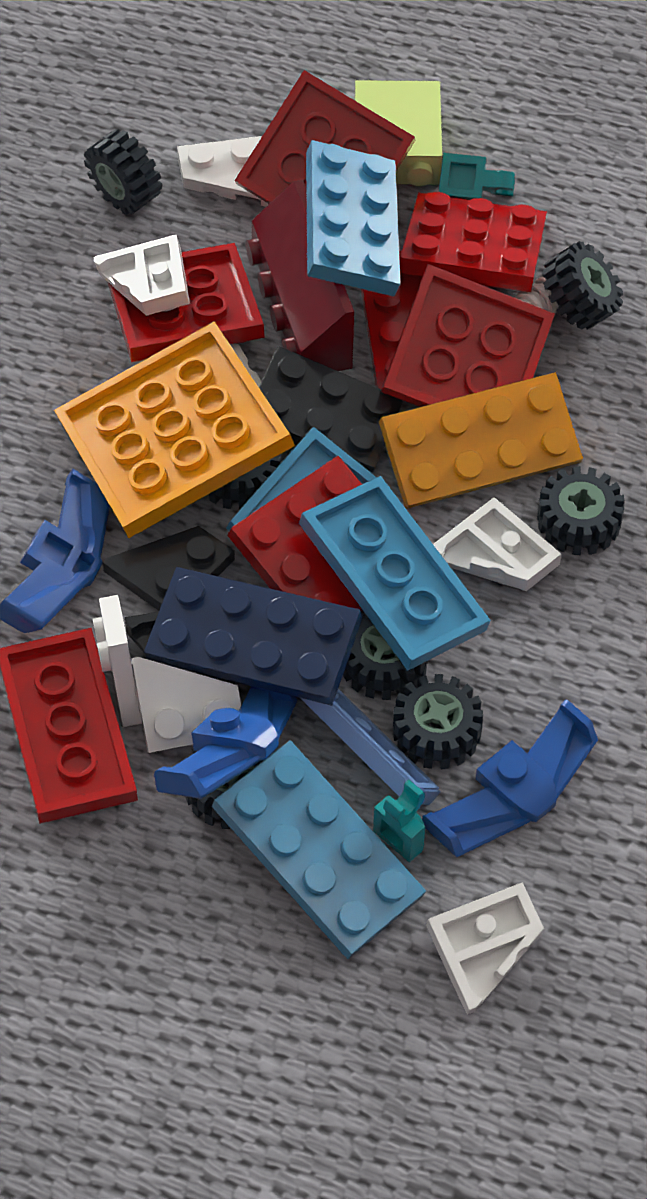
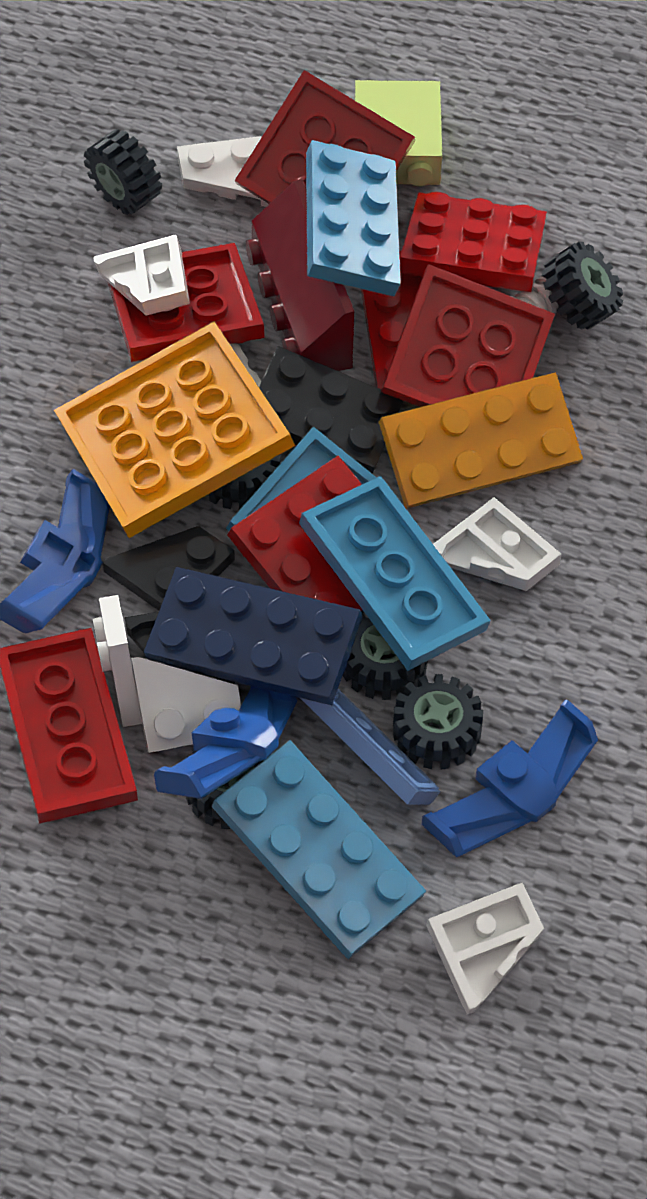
(400, 823): teal plate -> none
(467, 177): teal plate -> none
(597, 515): black wheel -> none

